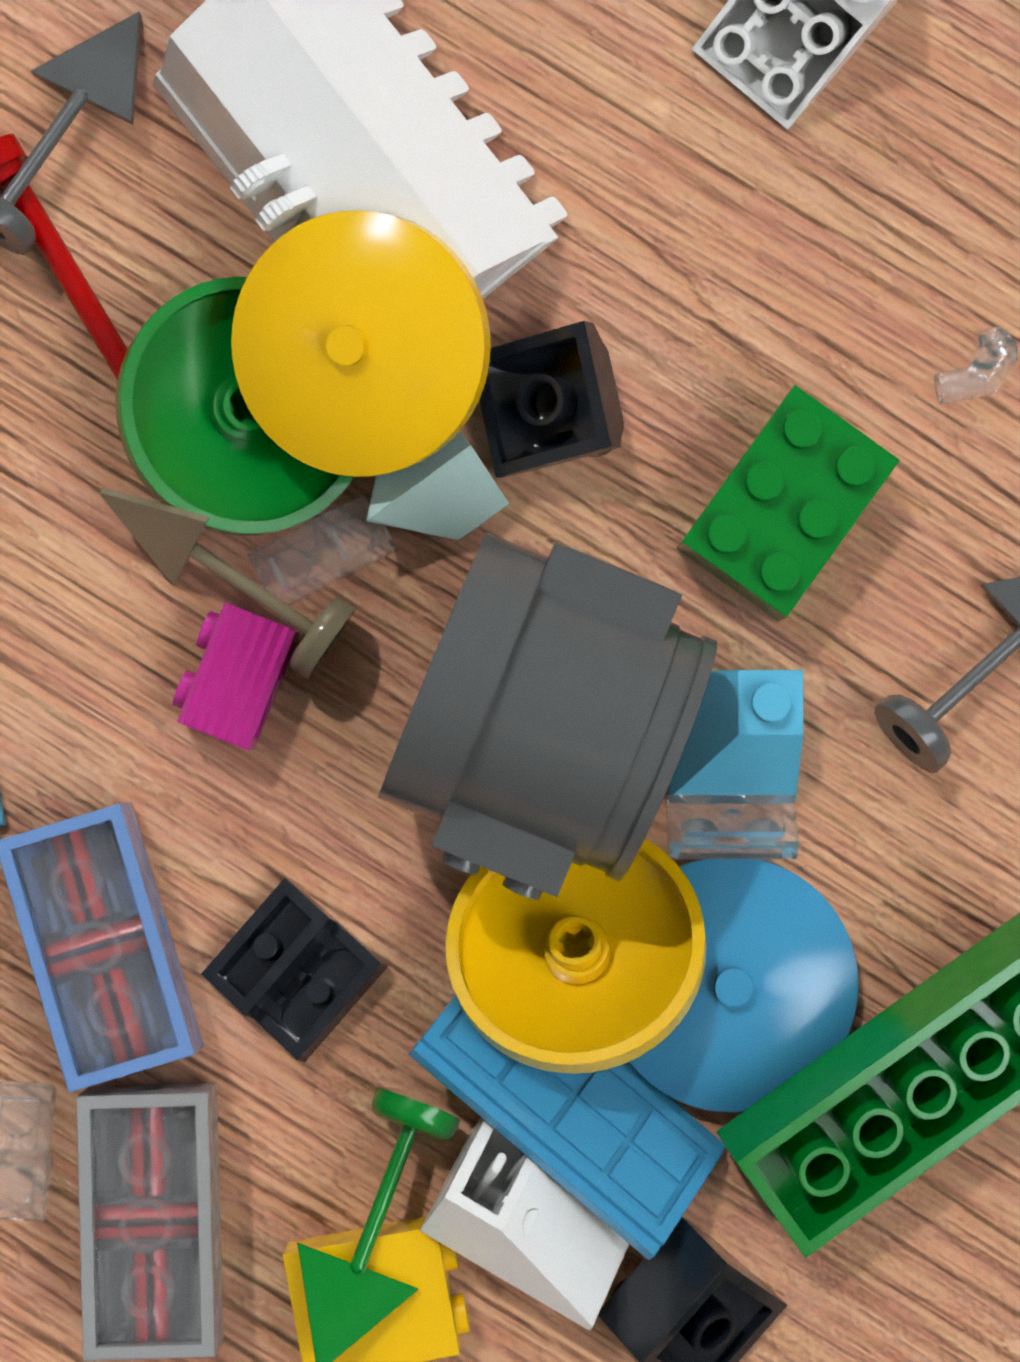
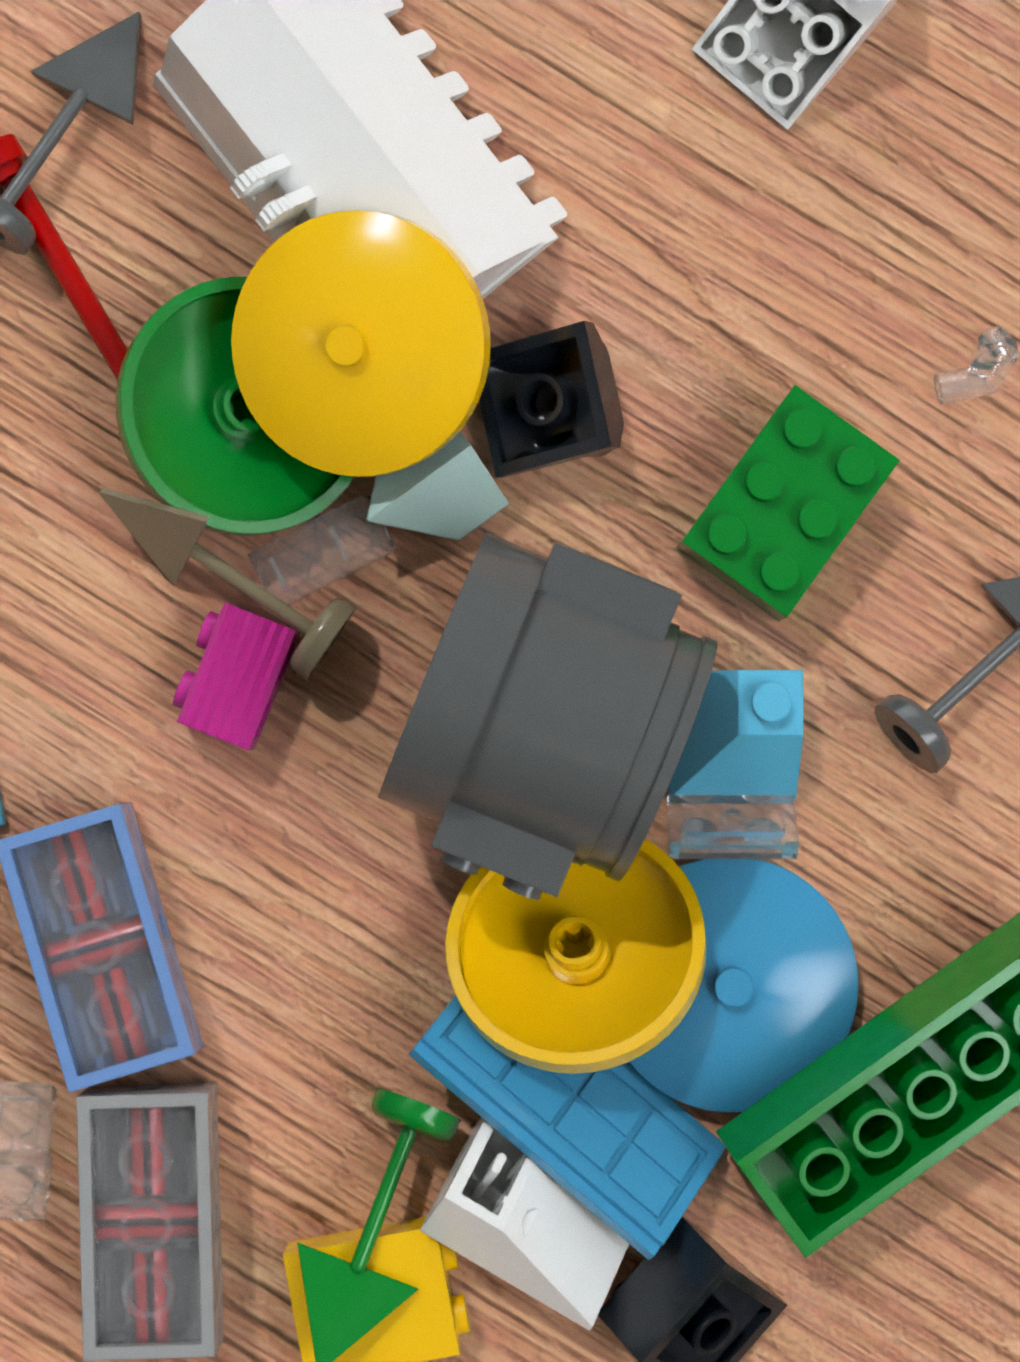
(294, 970): black slope -> none

